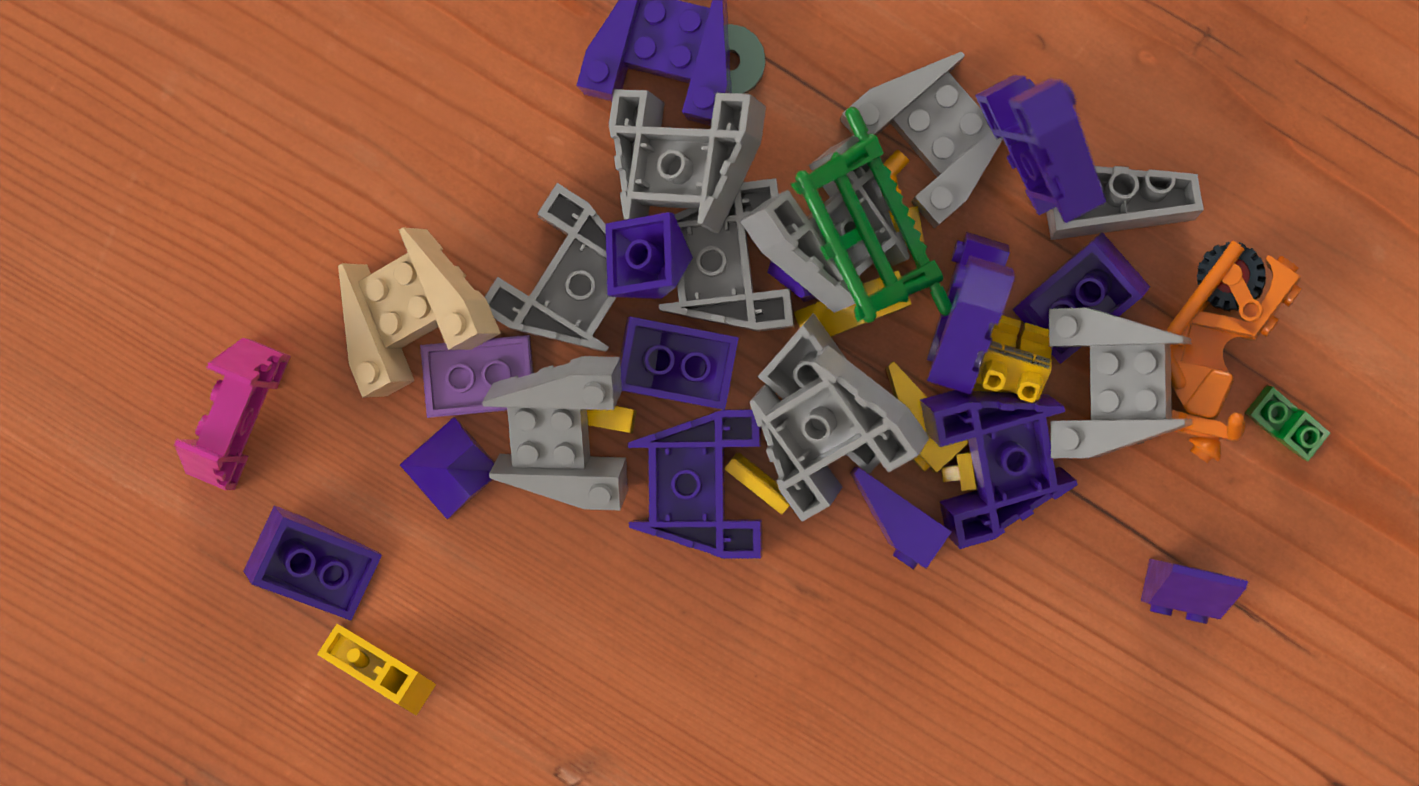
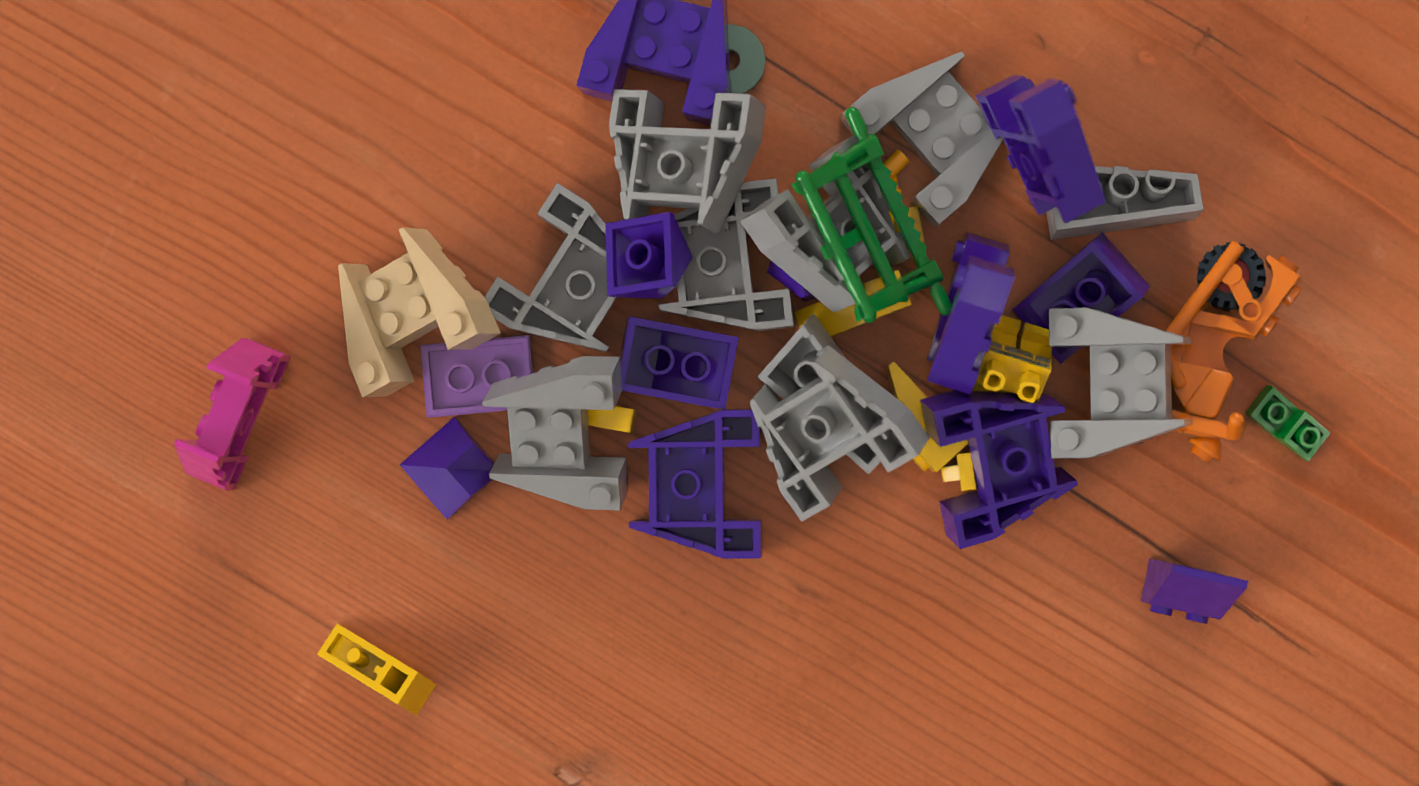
(311, 564): dark purple slope -> none
(757, 481): yellow tile -> none
(903, 525): dark purple slope -> none

